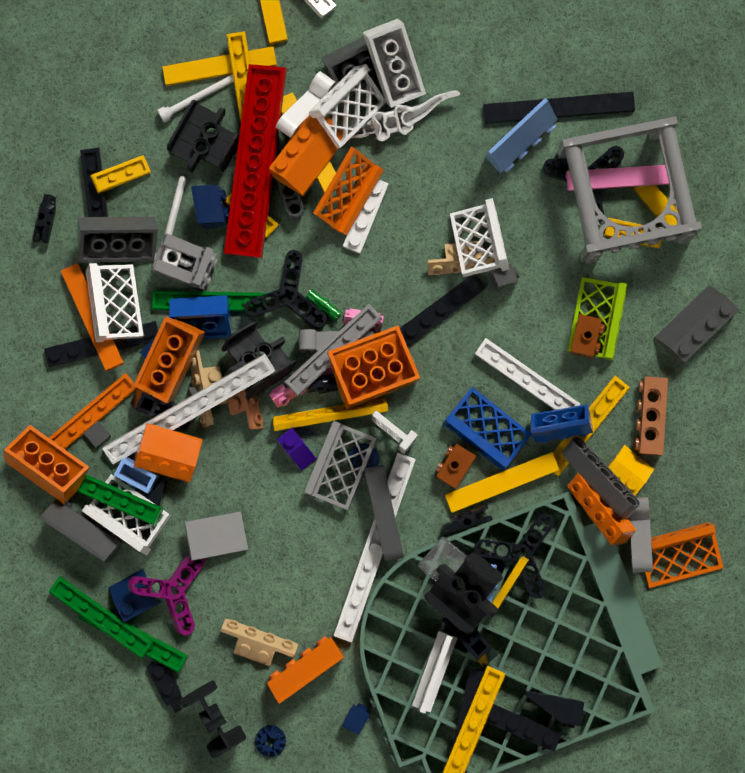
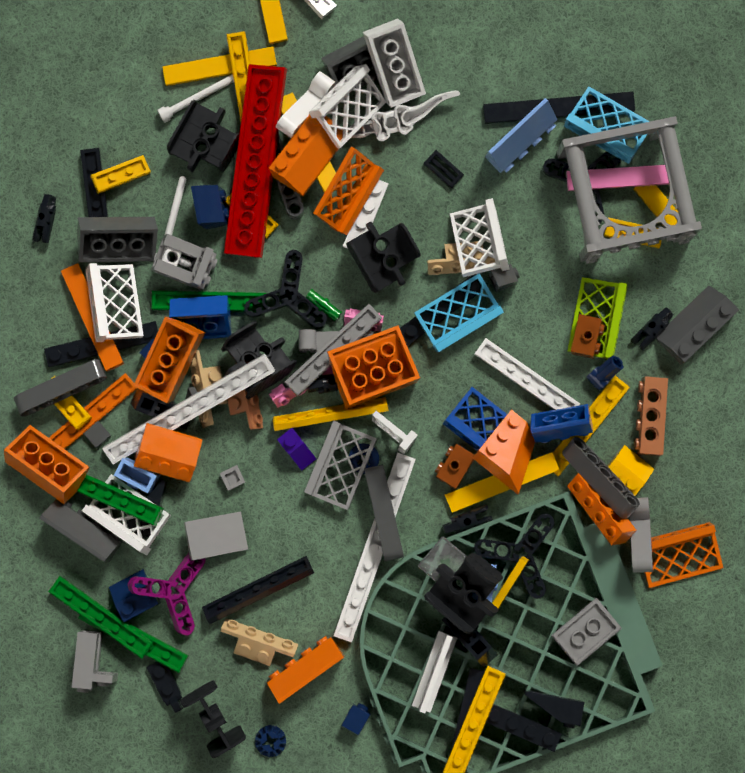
(60, 388): none -> dark grey beam
(73, 411): none -> yellow tile
(87, 662): none -> light grey brick
(232, 478): none -> light grey plate
(257, 590): none -> black plate
(373, 261): none -> black piece
(438, 174): none -> black tile
(466, 327): none -> medium azure fence
(508, 451): none -> orange wedge
(582, 127): none -> medium azure fence
(586, 631): none -> light grey tile
(602, 375): none -> dark blue piece
(652, 328): none -> black hinge

